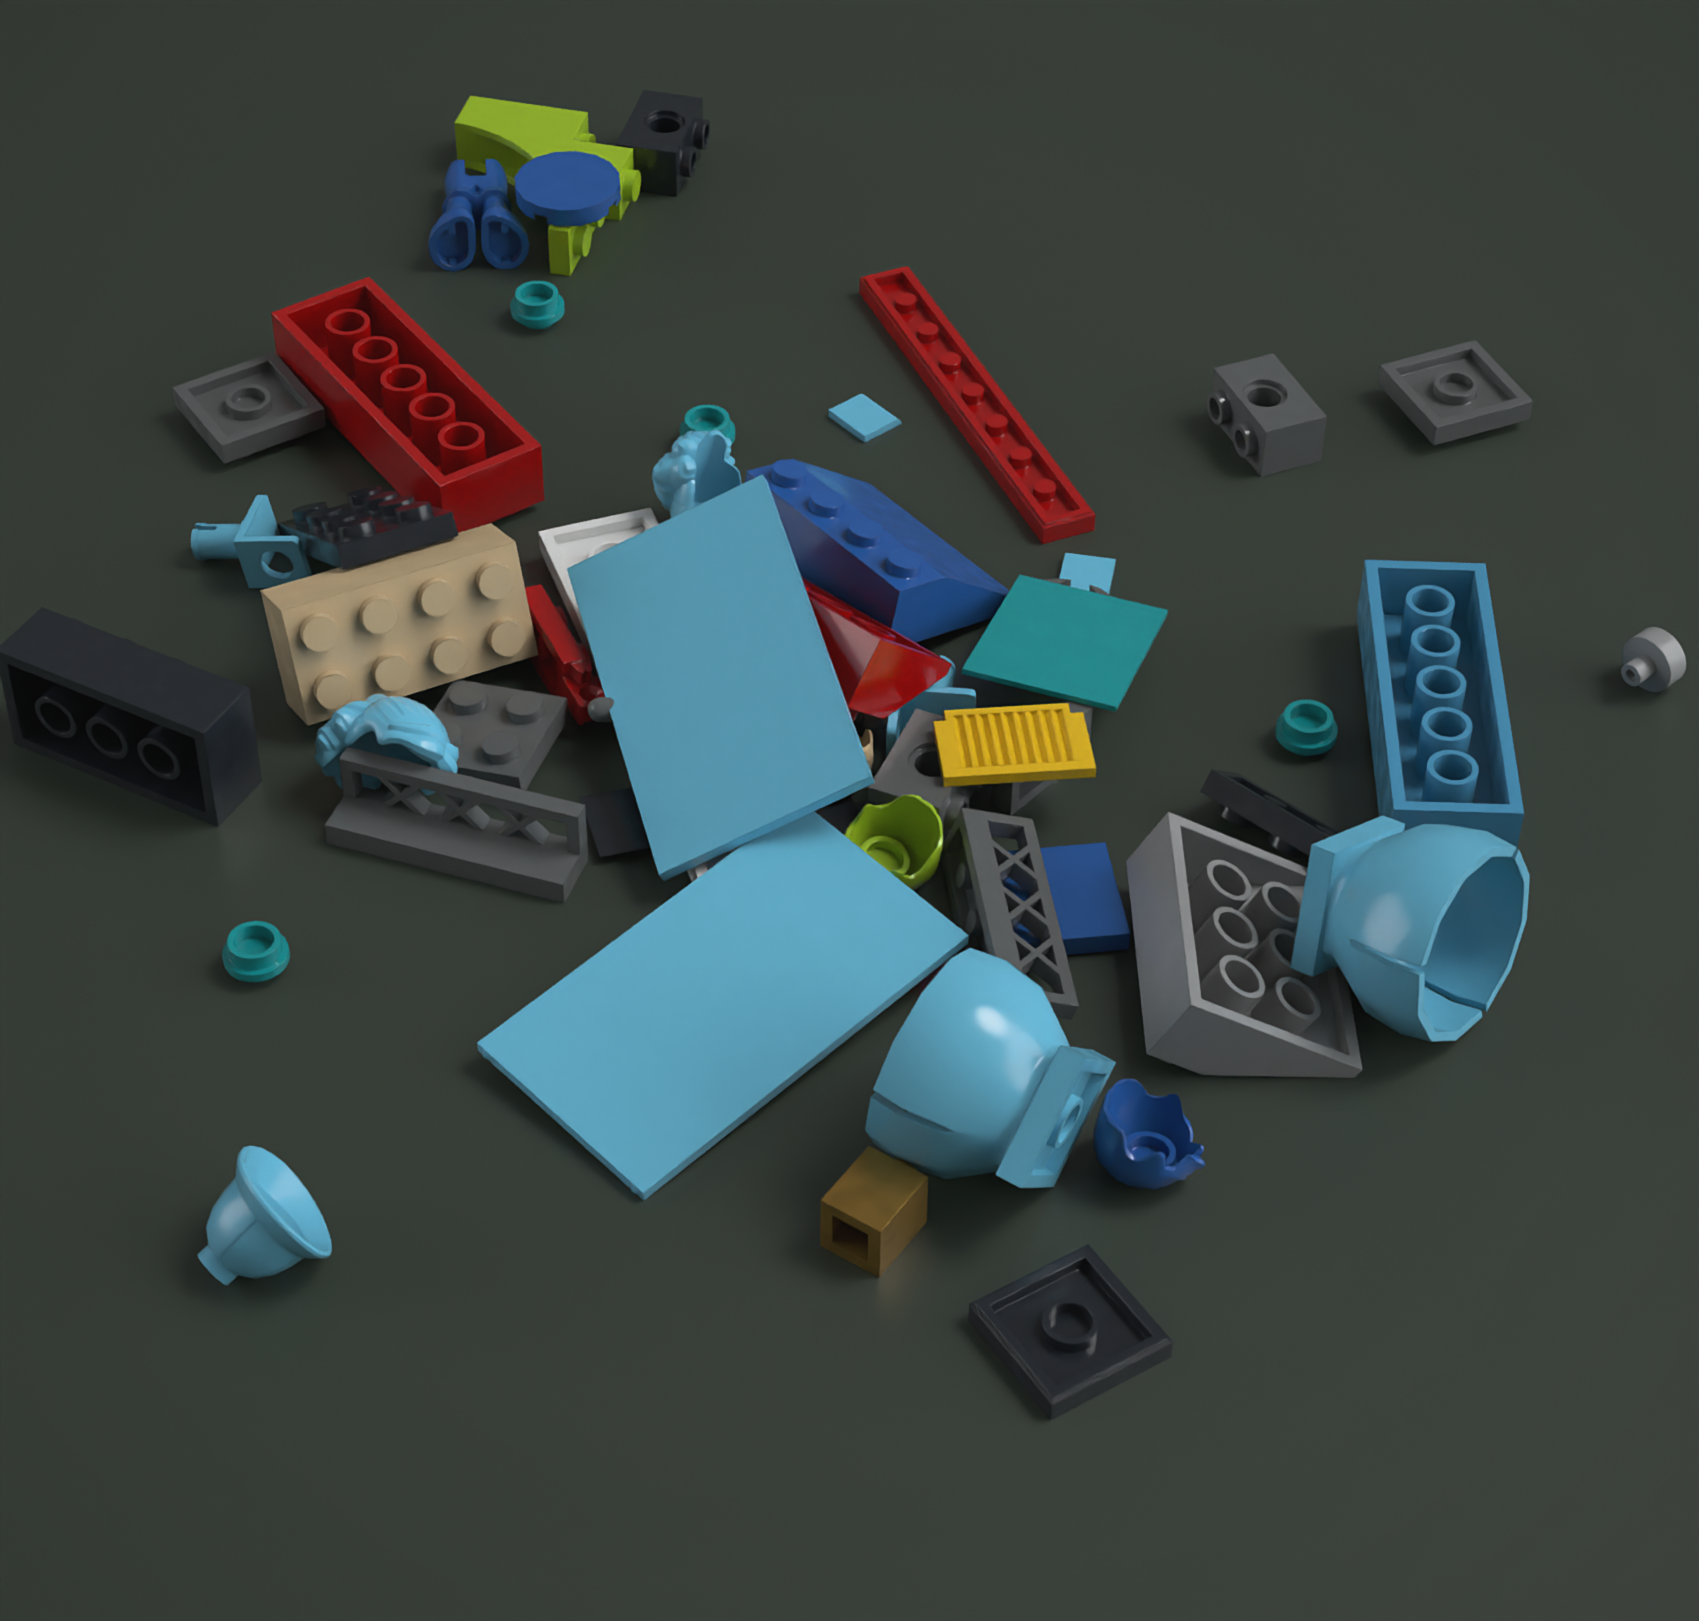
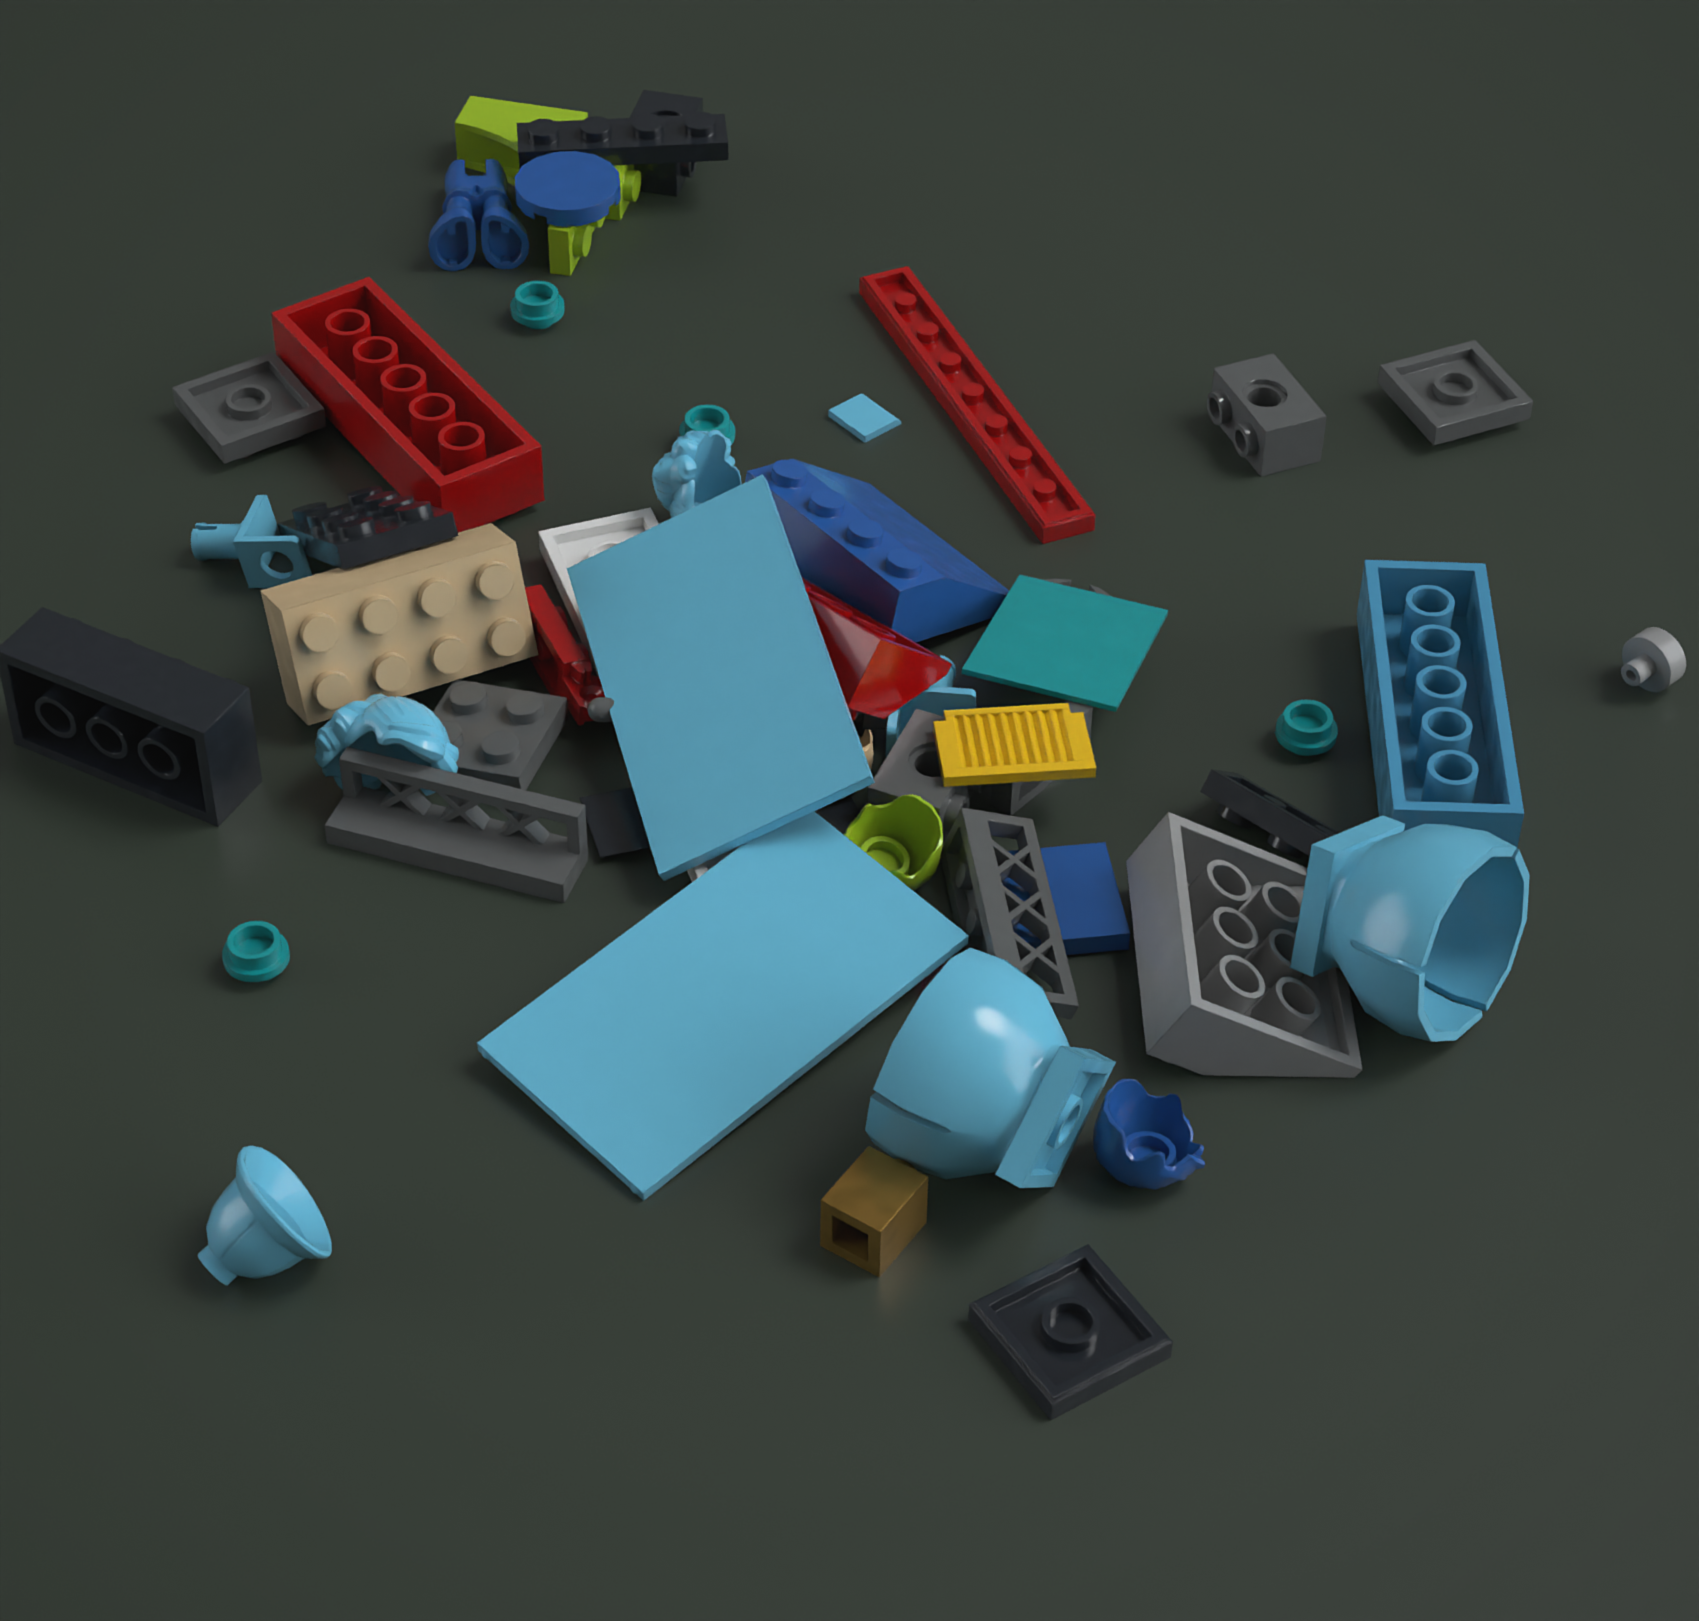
(629, 140): none -> black plate
(1088, 571): medium azure piece -> none

